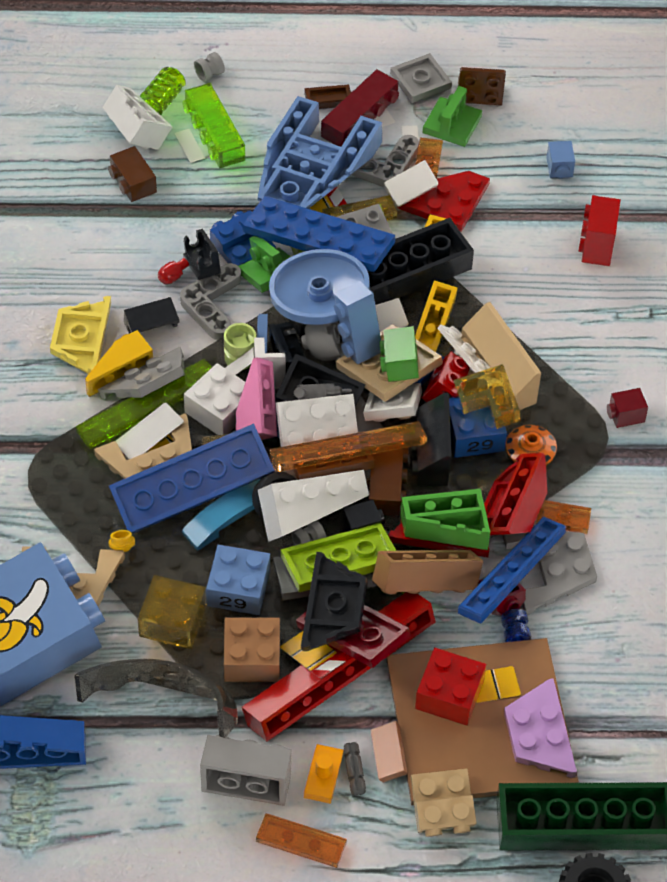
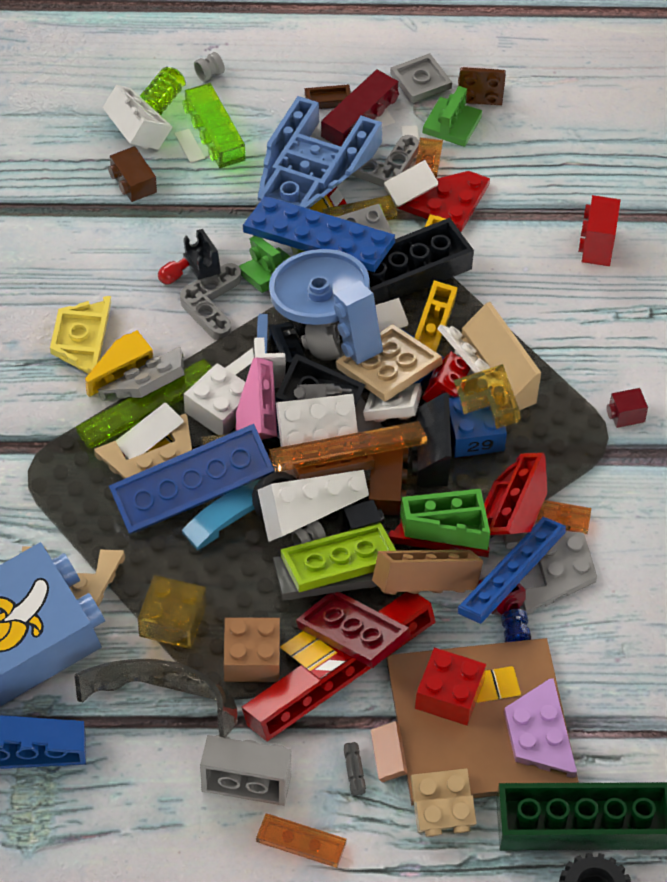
(121, 540): yellow plate -> none
(151, 316): black hinge -> none
(231, 240): blue plate -> none
(238, 341): yellowish green wheel -> none
(238, 579): medium blue brick -> none
(323, 773): light orange tile -> none
(333, 603): black wing -> none
(400, 354): bright green brick -> none
(519, 442): orange dish -> none
(560, 159): medium blue brick -> none

